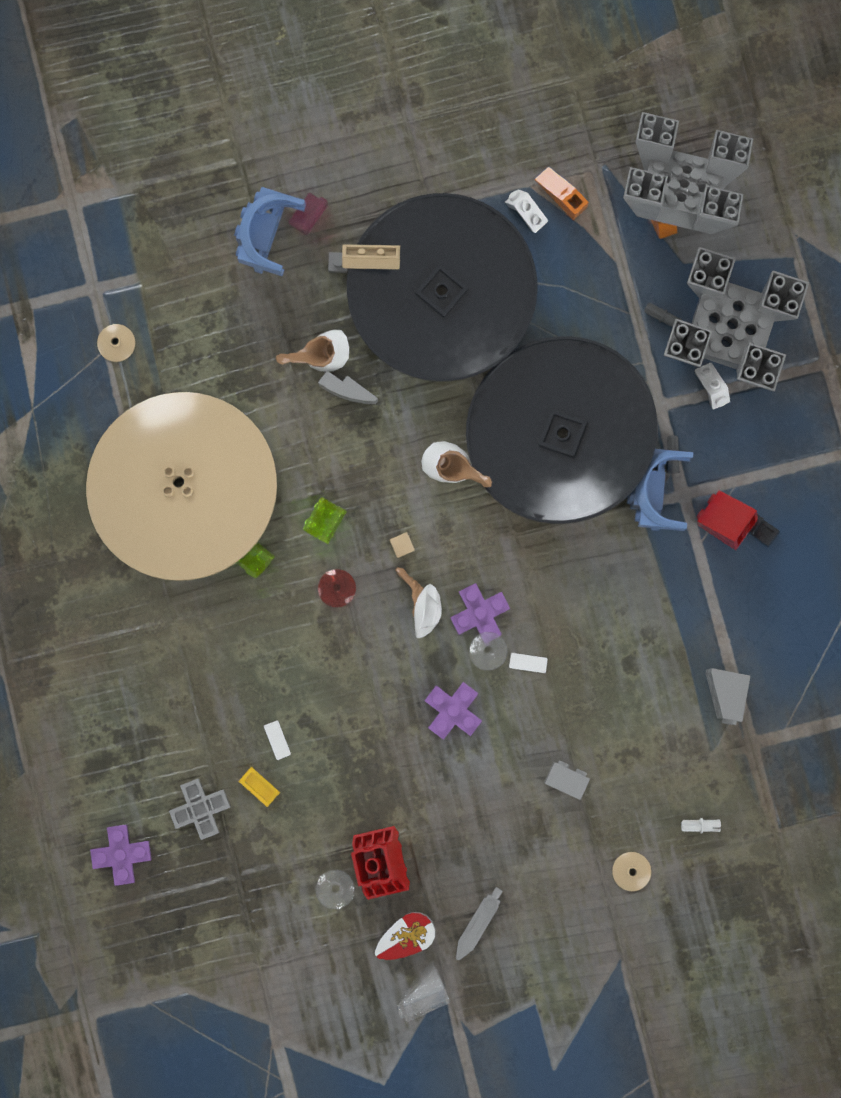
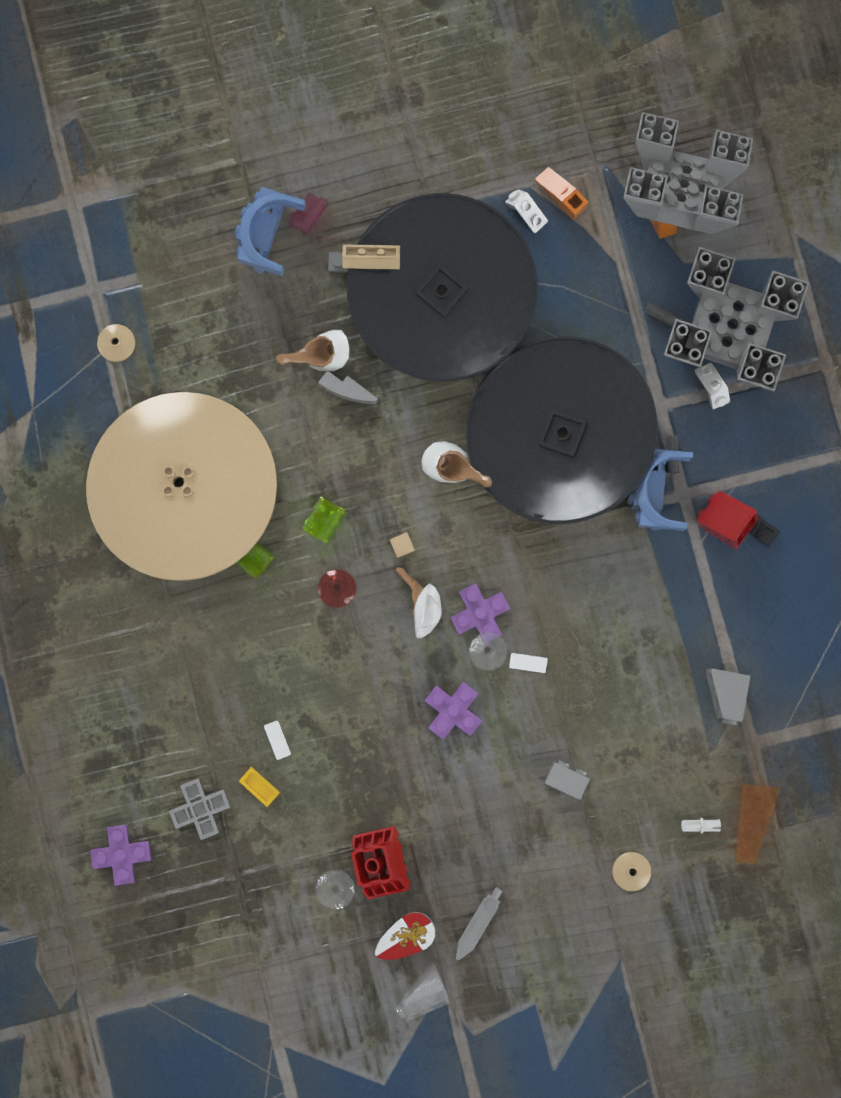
(753, 820): none -> clear orange wing

